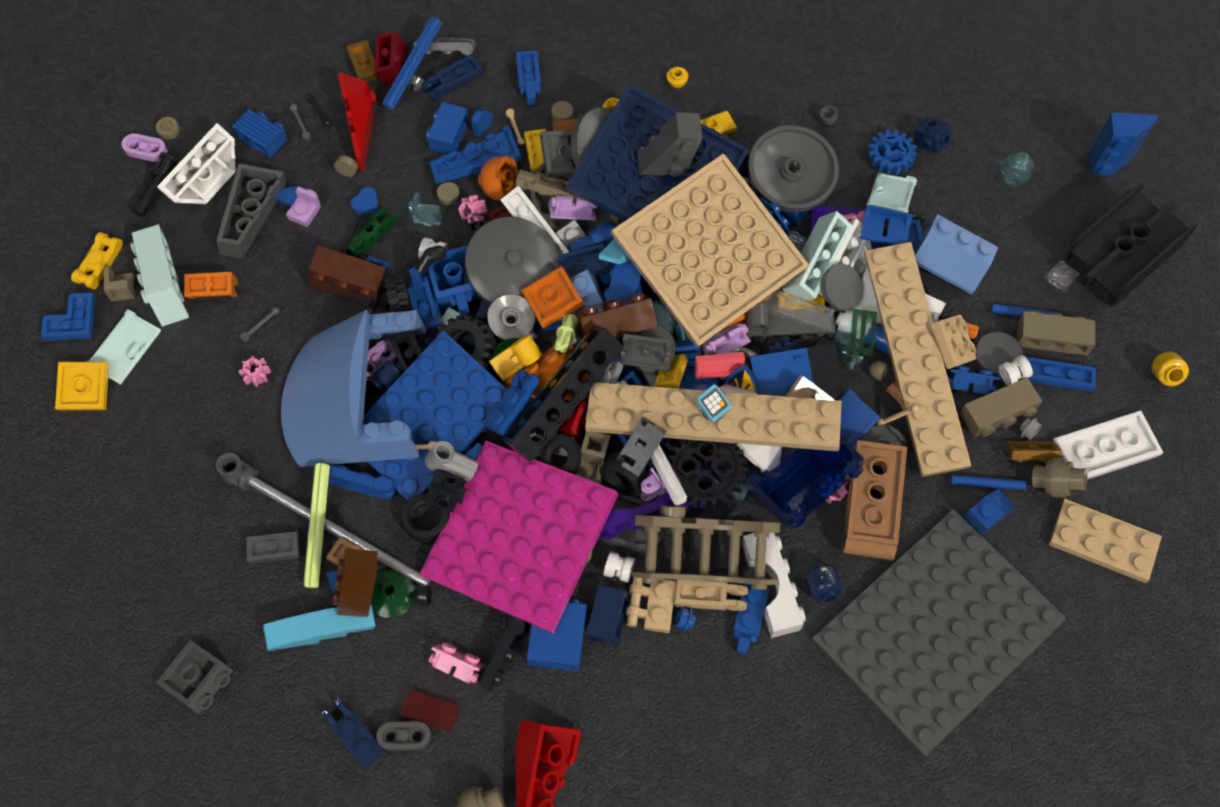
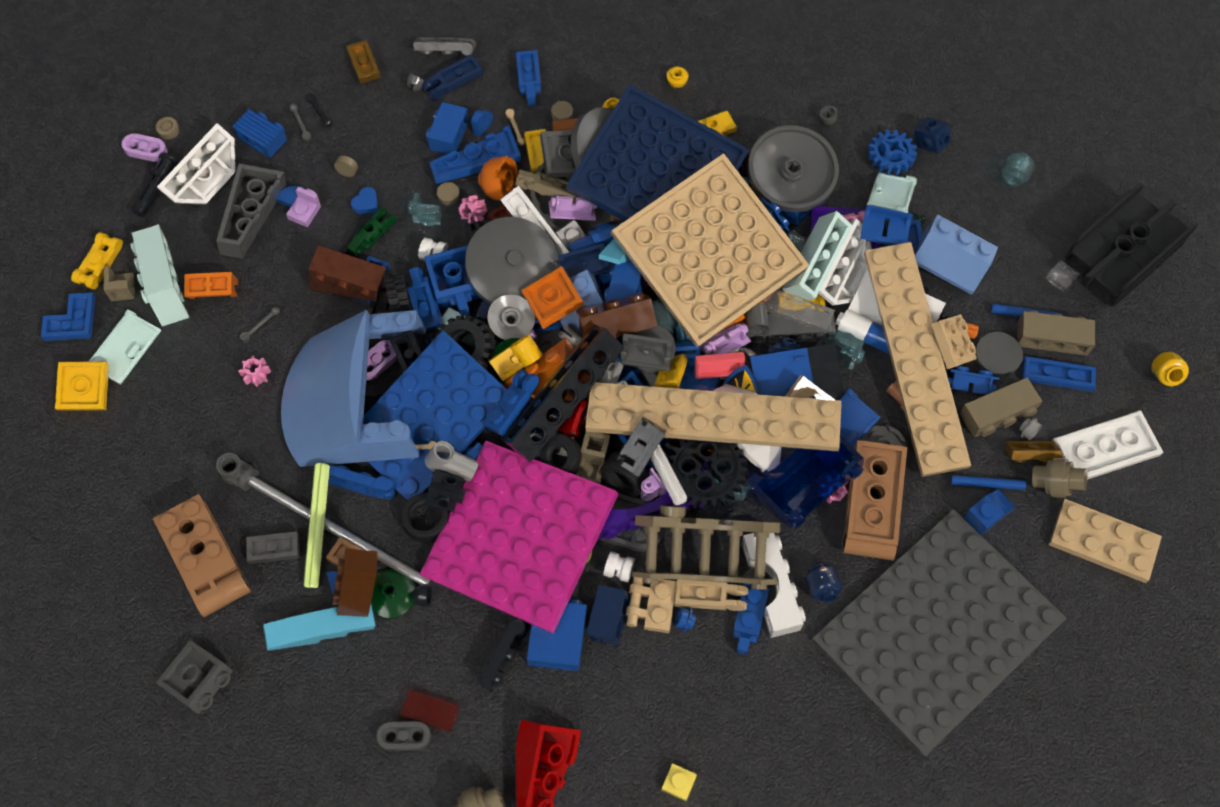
(212, 575): none -> medium nougat hinge
(353, 735): dark blue hinge -> none
(359, 112): red wedge -> none
(385, 376): dark blue head -> none
(389, 56): dark red brick -> none
(412, 63): blue axle -> none
(429, 257): black arm -> none
(448, 657): bright pink hinge -> none
(566, 333): yellowish green axle -> none
(673, 147): dark grey wedge -> none
(679, 782): none -> light yellow plate
(713, 403): slope -> none
(841, 287): dark grey tile -> none
(861, 350): clear green tile -> none
(878, 370): dark tan hinge -> none
(914, 408): tan hinge -> none
(1015, 370): white wheel -> none
(1119, 141): blue slope -> none

